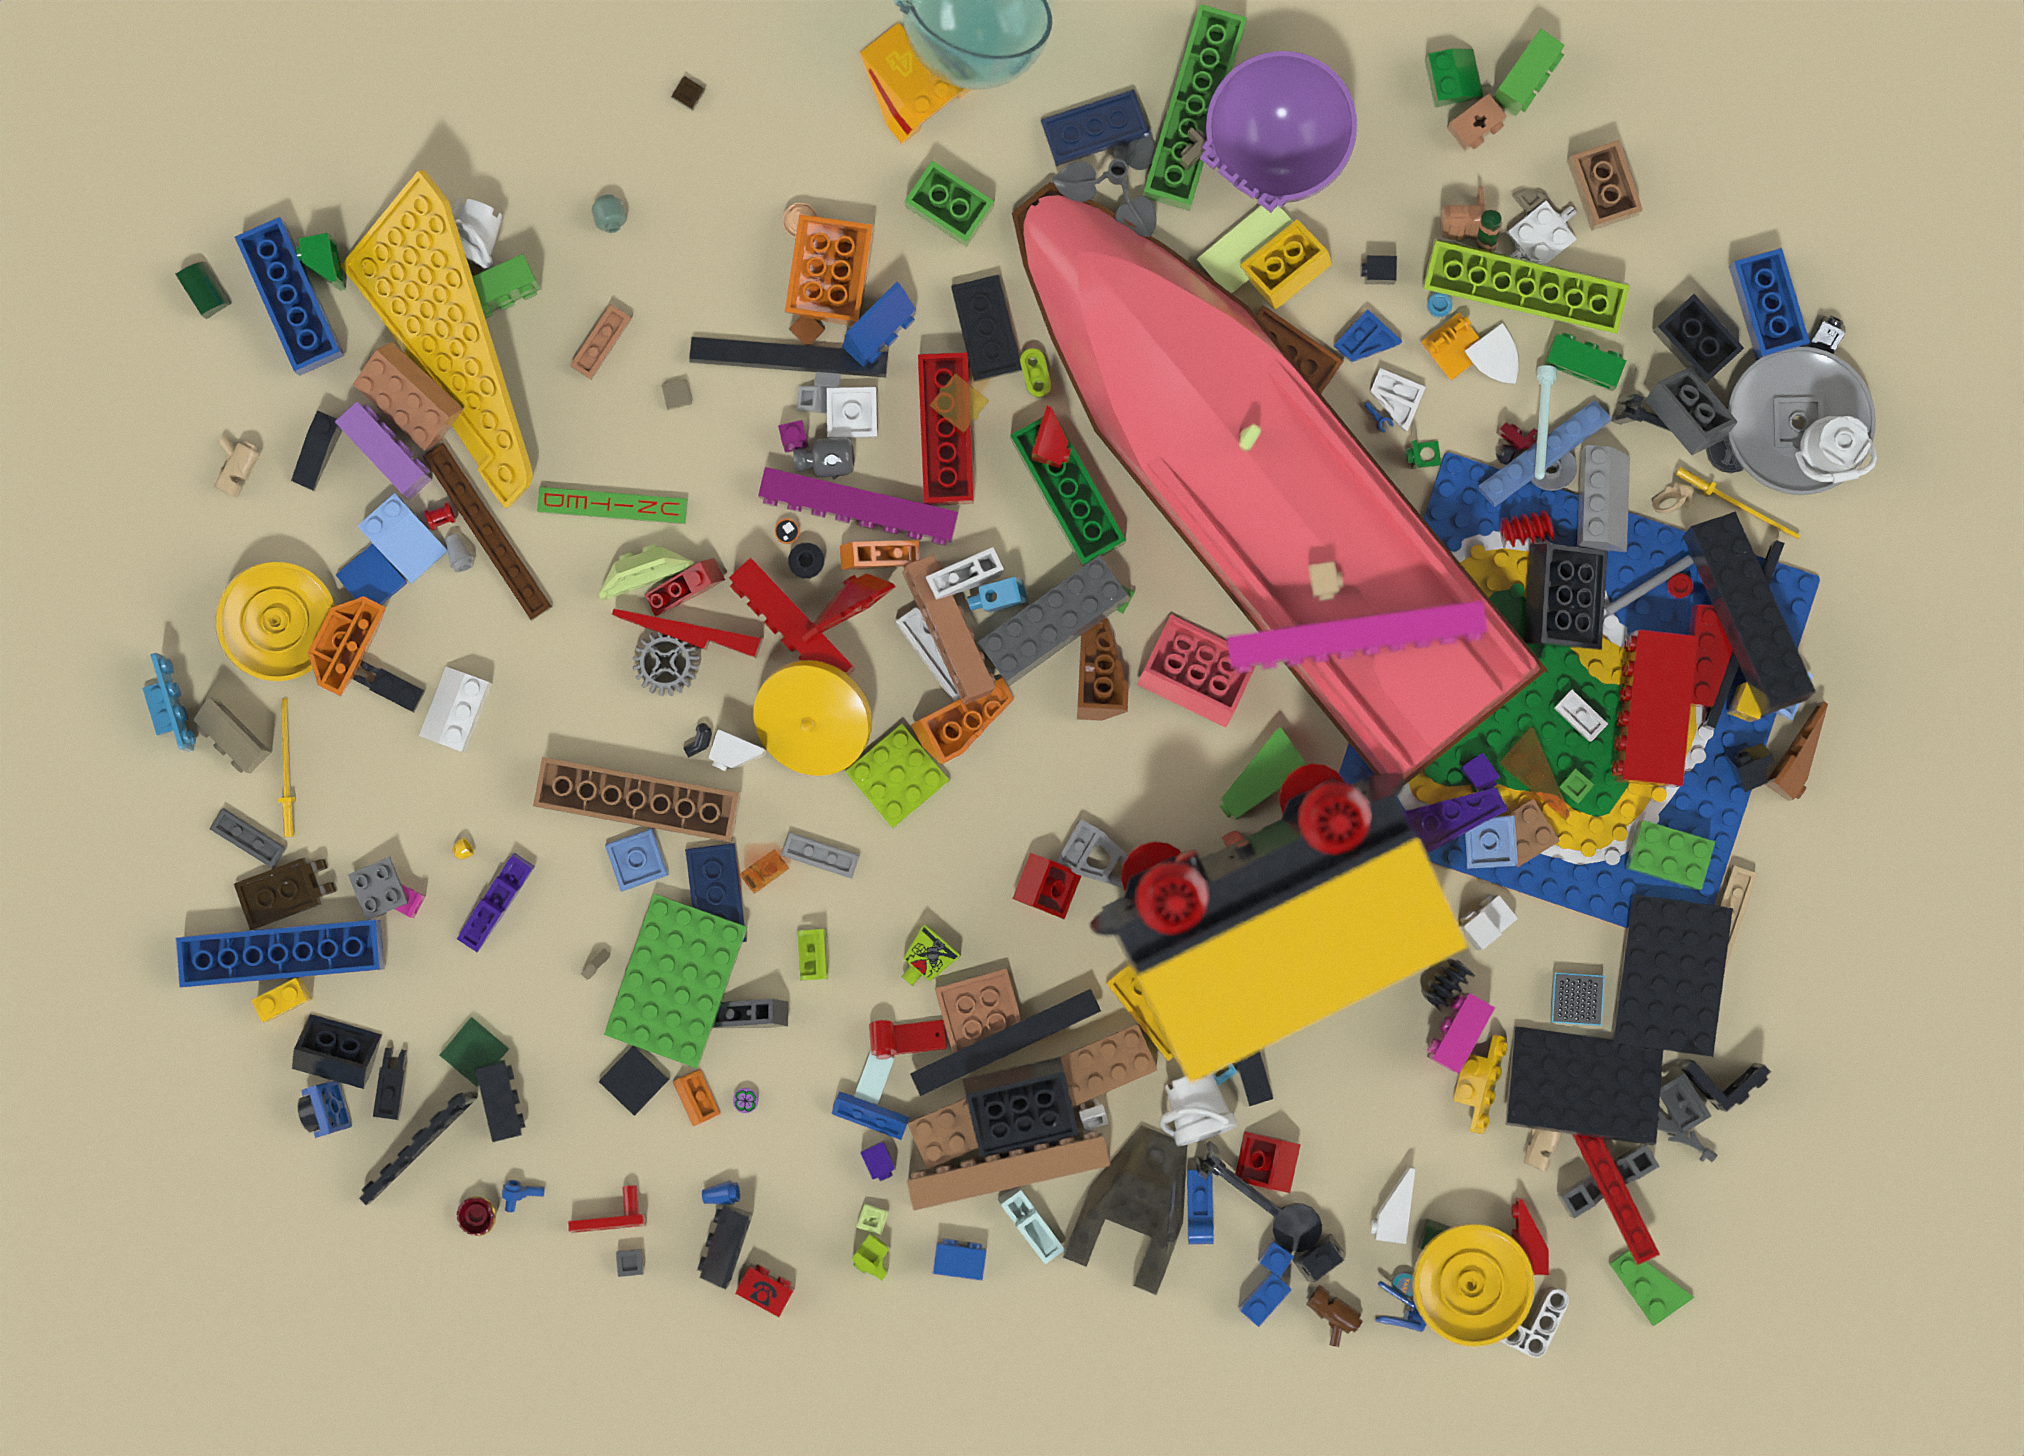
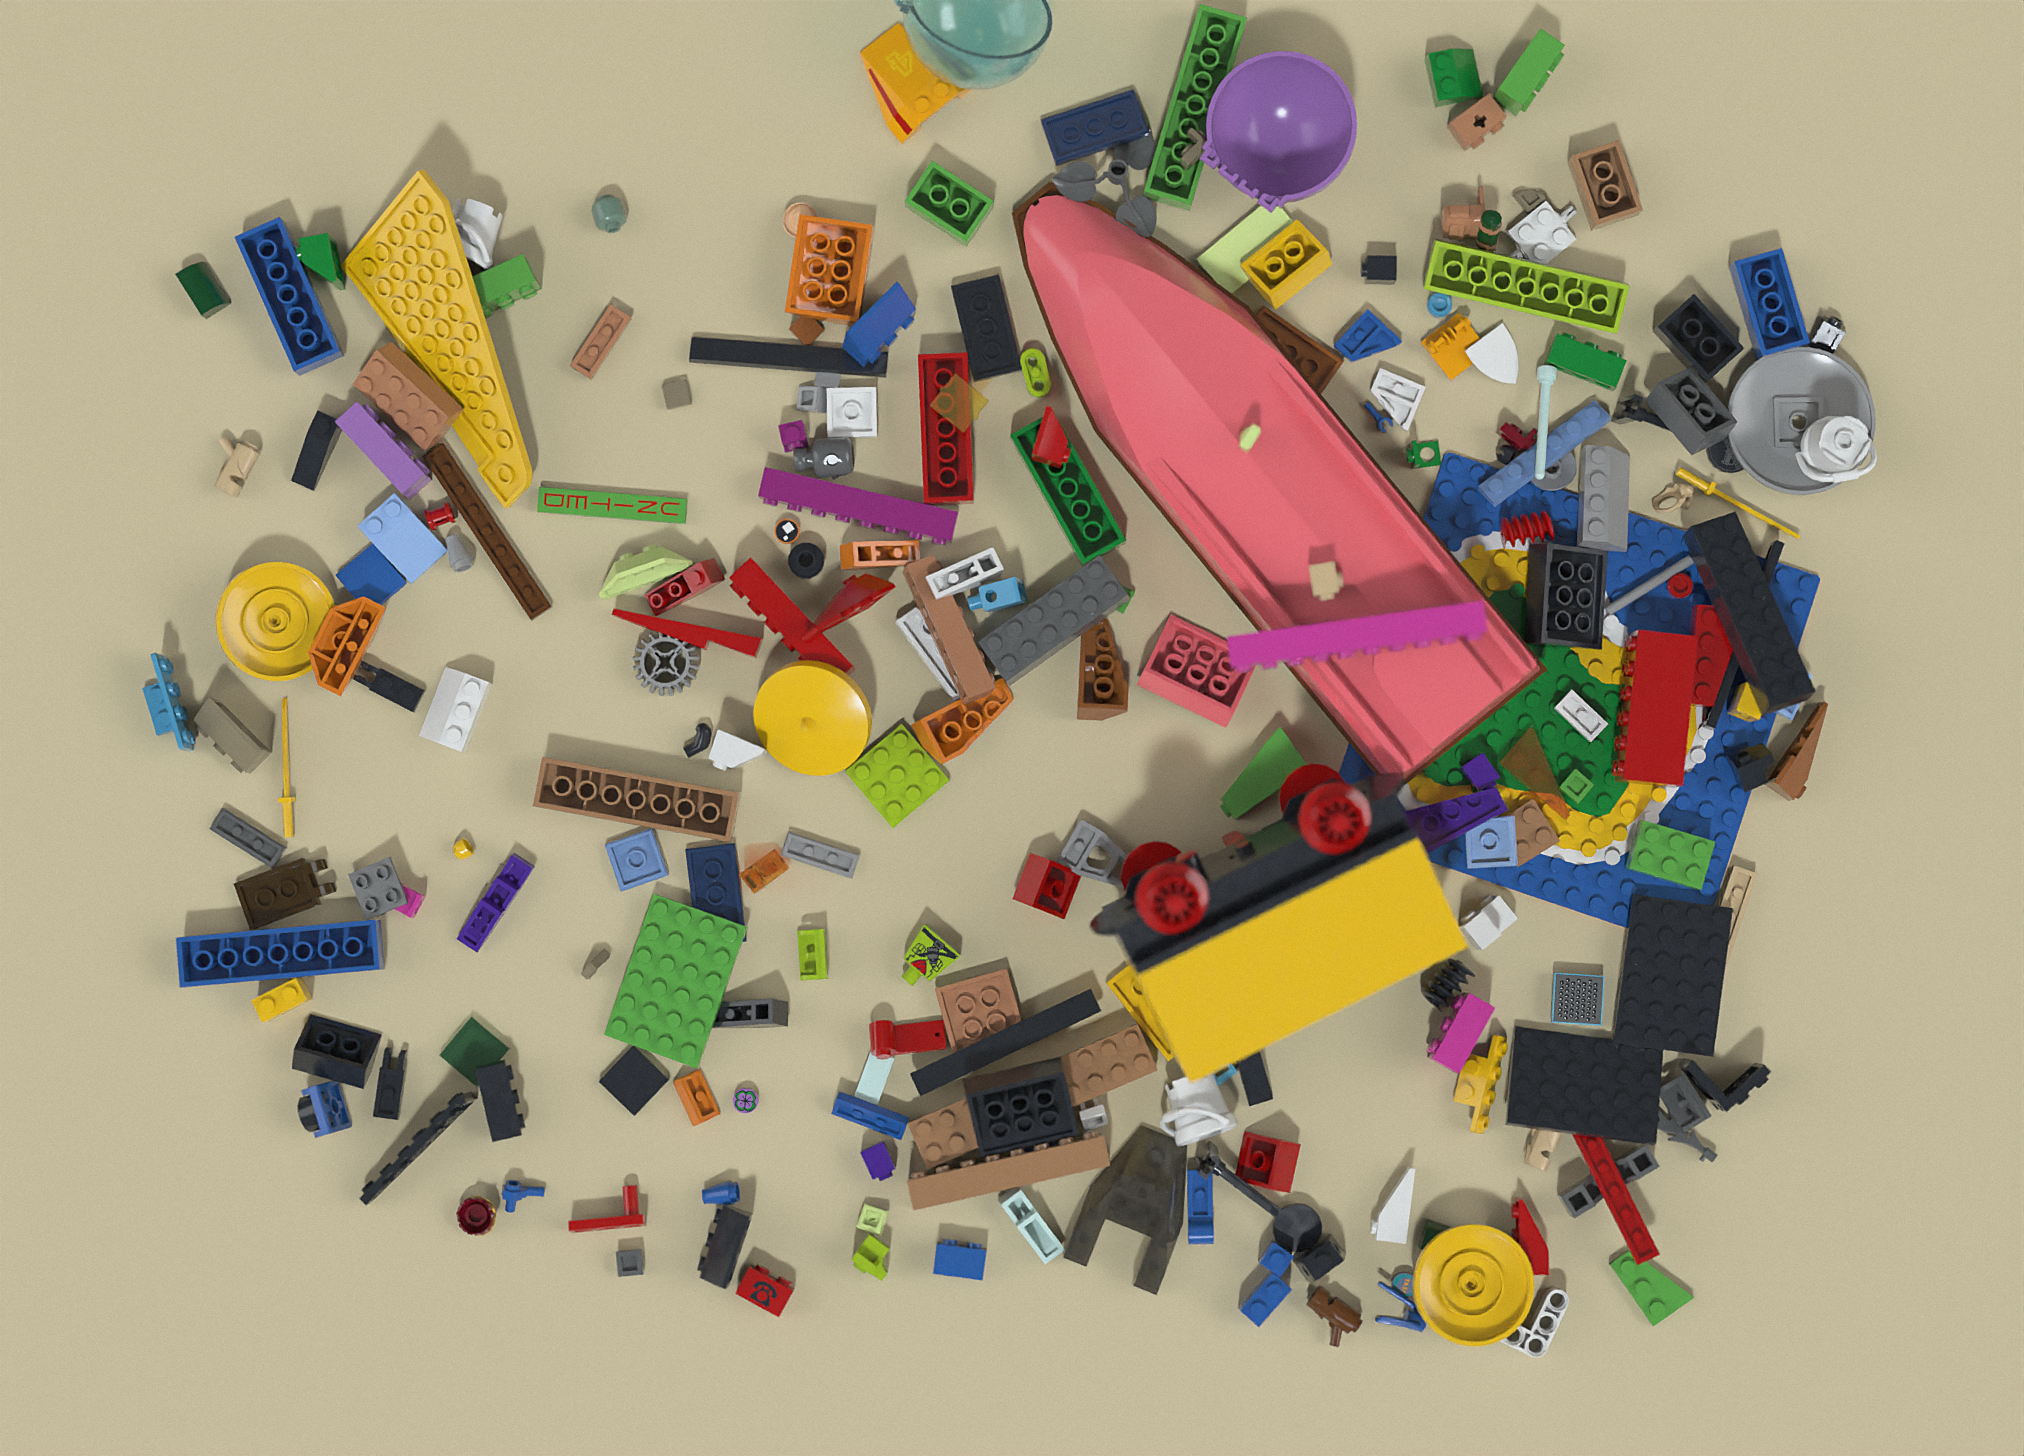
(688, 93): dark brown tile -> none

